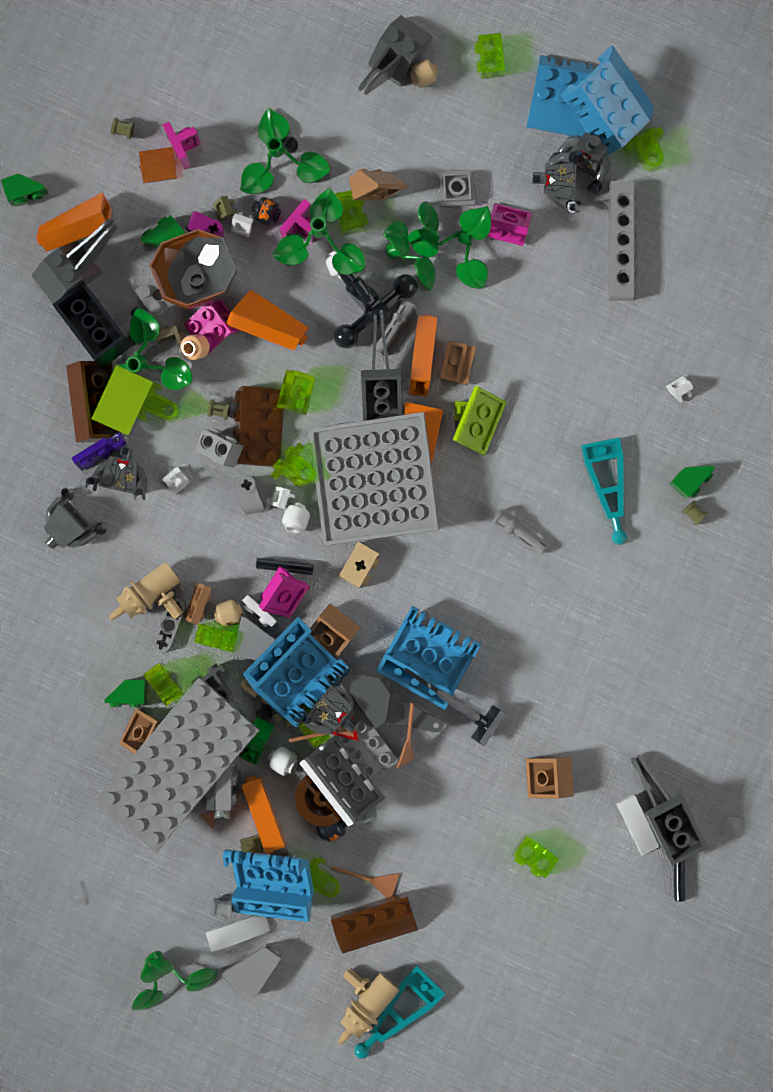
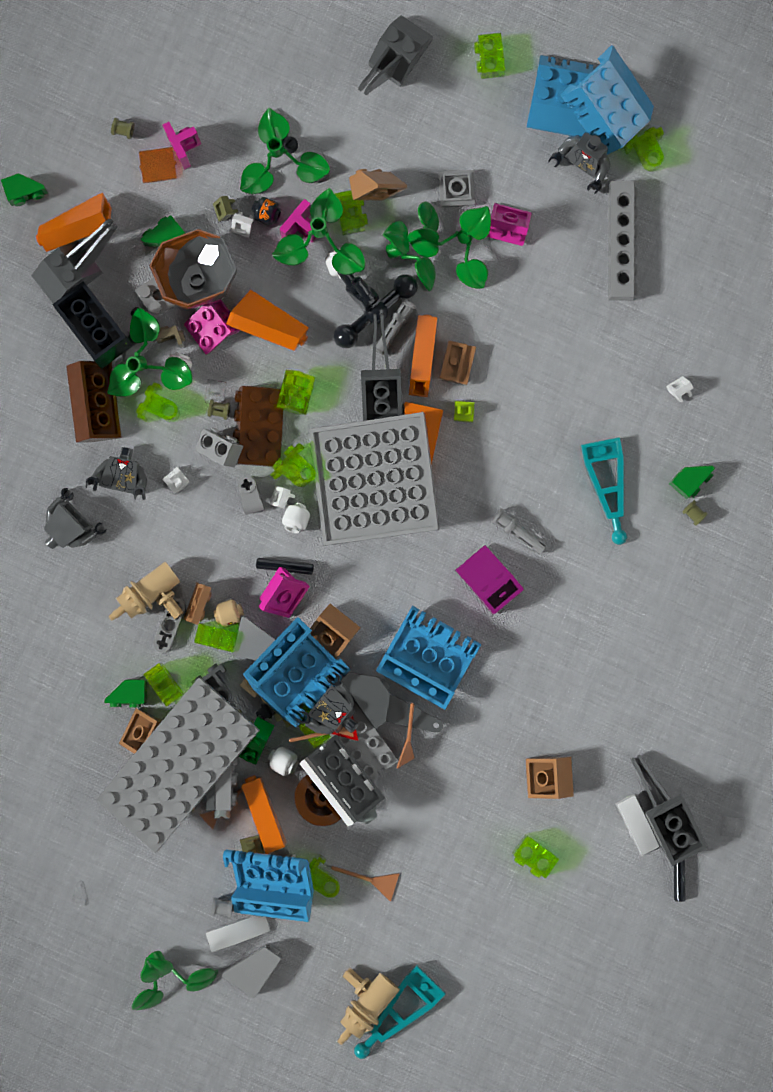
(98, 451): dark purple hinge -> none
(122, 400): lime tile -> none
(194, 347): light nougat head -> none
(204, 223): magenta piece -> none
(252, 606): white plate -> none
(332, 832): black head -> none
(359, 554): tan brick -> none
(373, 922): reddish brown slope -> none
(423, 73): tan head -> none
(479, 420): lime tile -> none
(486, 724): black piece -> none
(489, 580): none -> magenta slope
(560, 179): dark grey torso -> none

